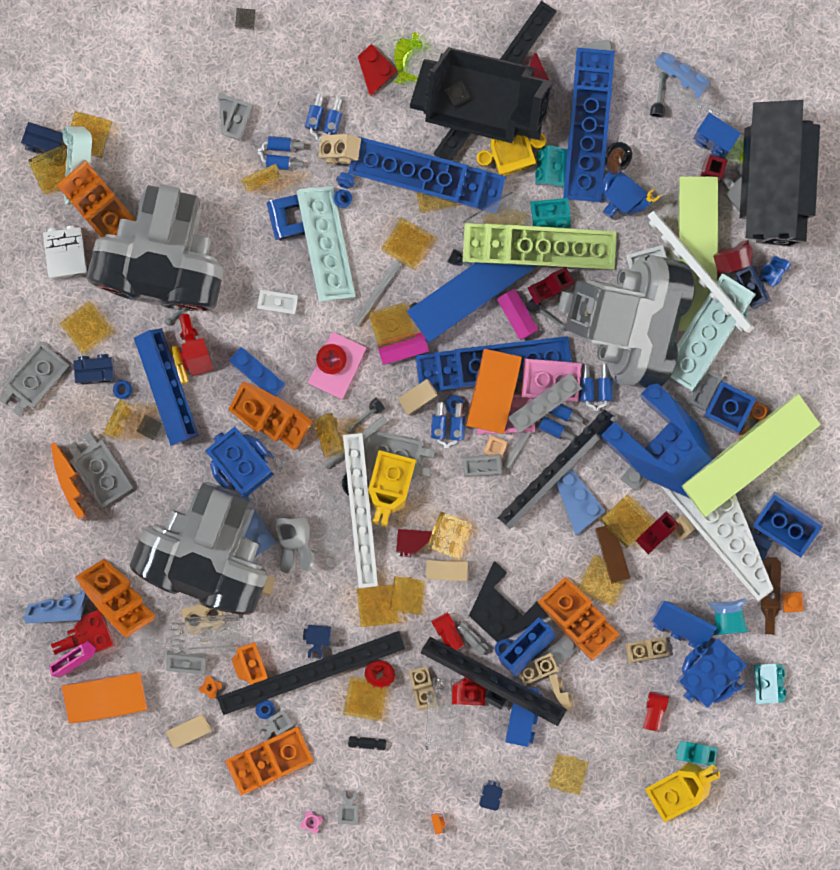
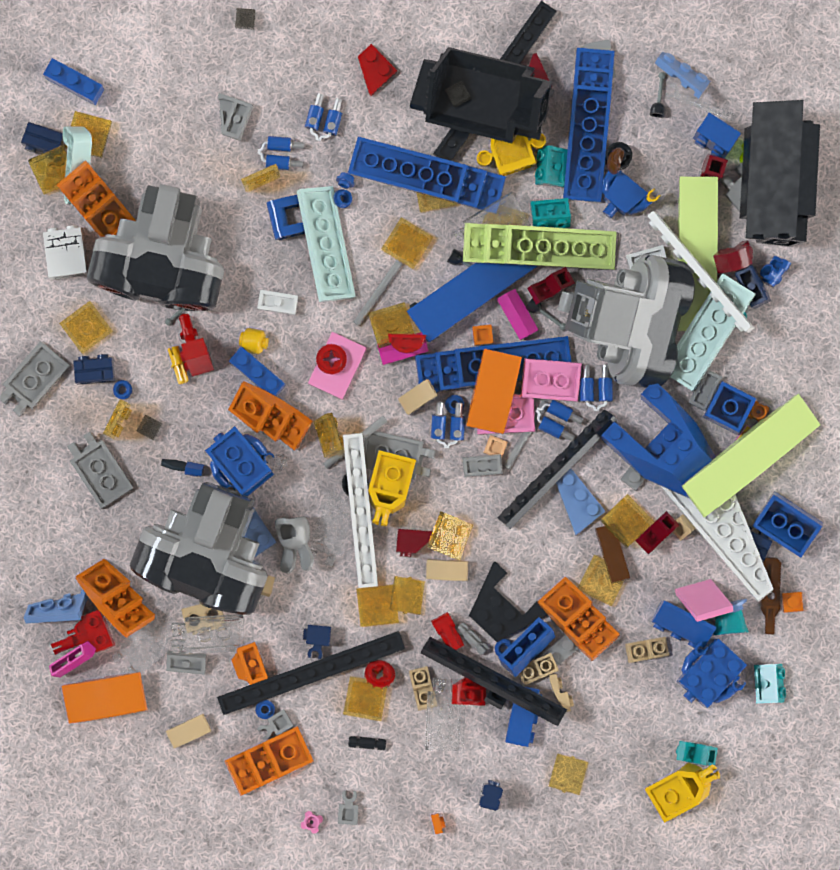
(66, 476): orange slope -> none
(73, 81): none -> blue brick
(166, 386): blue brick -> none
(190, 468): none -> piece
(210, 682): orange plate -> none
(253, 340): none -> yellow head
(339, 148): tan brick -> none
(374, 407): hinge -> none
(401, 49): clear neon green animal -> none
(407, 342): none -> red plate
(482, 335): none -> orange plate
(544, 403): light grey plate -> none
(655, 709): red piece -> none
(704, 600): none -> bright pink tile

